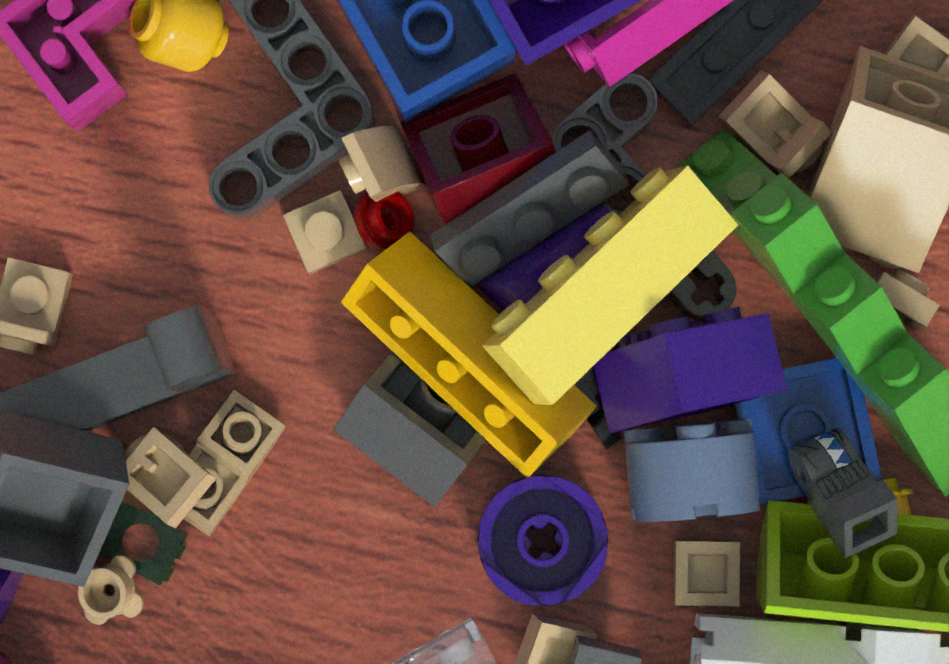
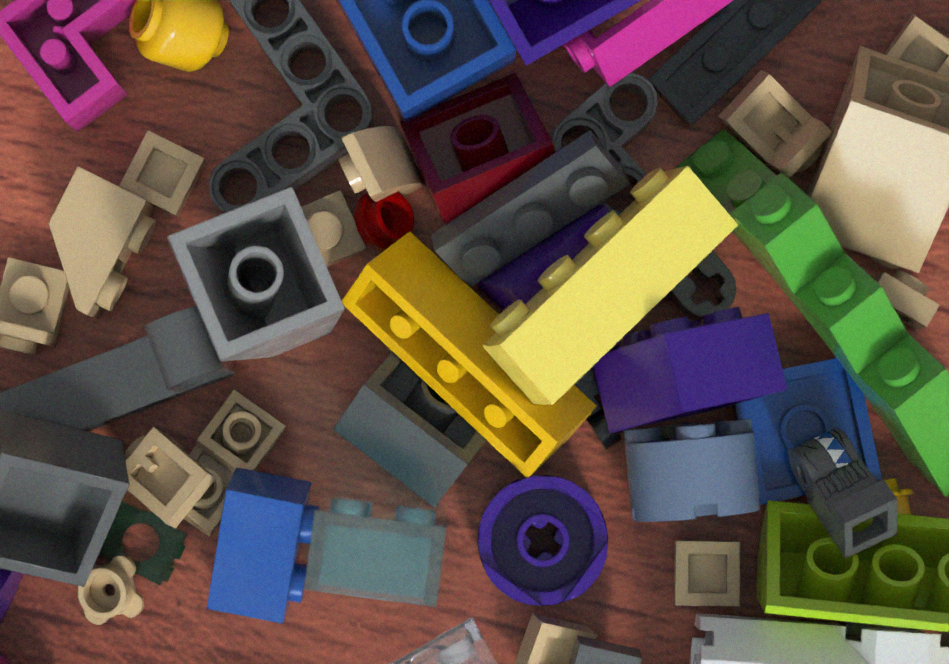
(94, 236): none -> tan slope
(163, 173): none -> tan plate
(258, 279): none -> light grey slope
(260, 545): none -> blue brick
(376, 553): none -> clear light blue piece

